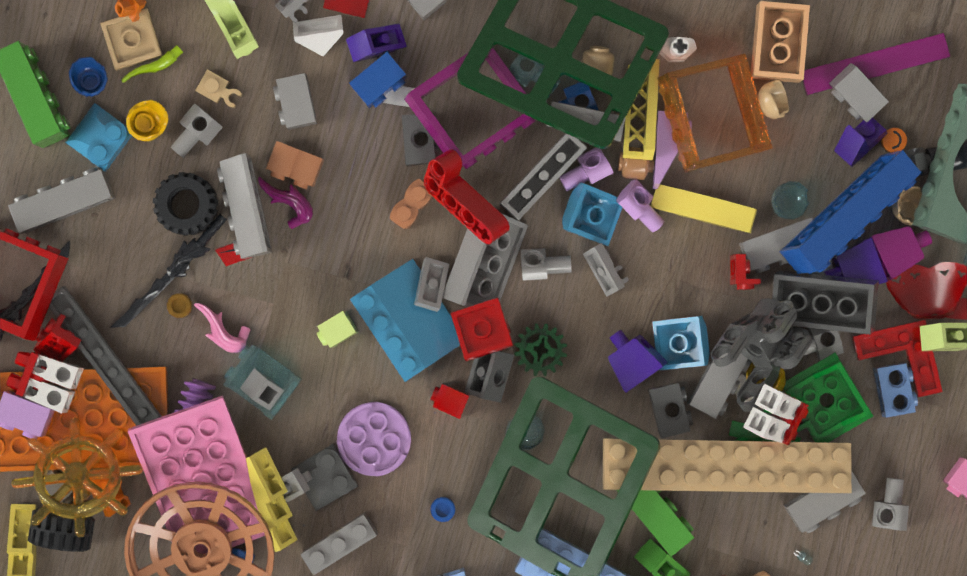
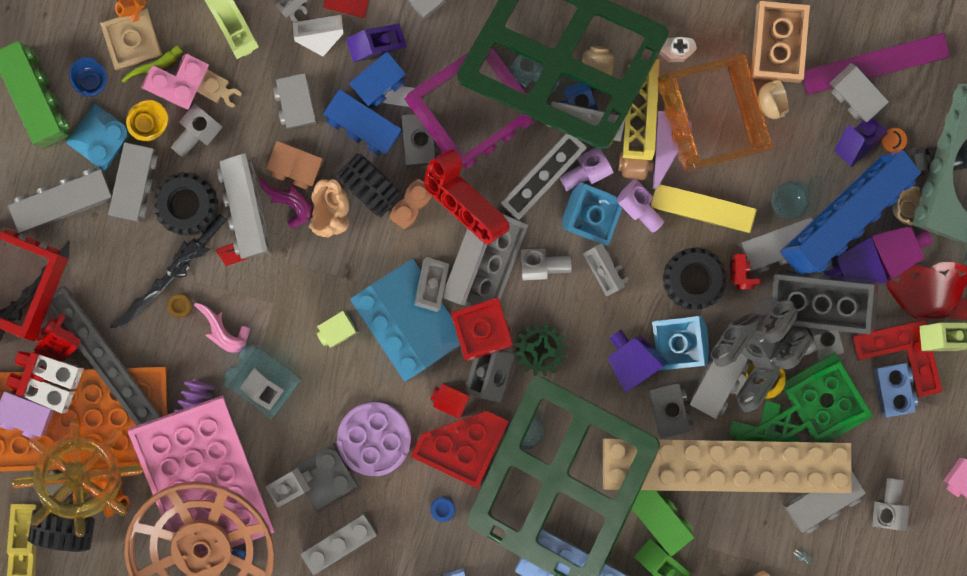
(133, 182): none -> light grey brick
(178, 87): none -> bright pink brick
(269, 499): light yellow slope -> none
(330, 208): none -> light nougat hair
(362, 123): none -> blue brick
(369, 184): none -> black tyre
(462, 447): none -> red plate
(715, 270): none -> black tyre
(785, 416): white hips -> none

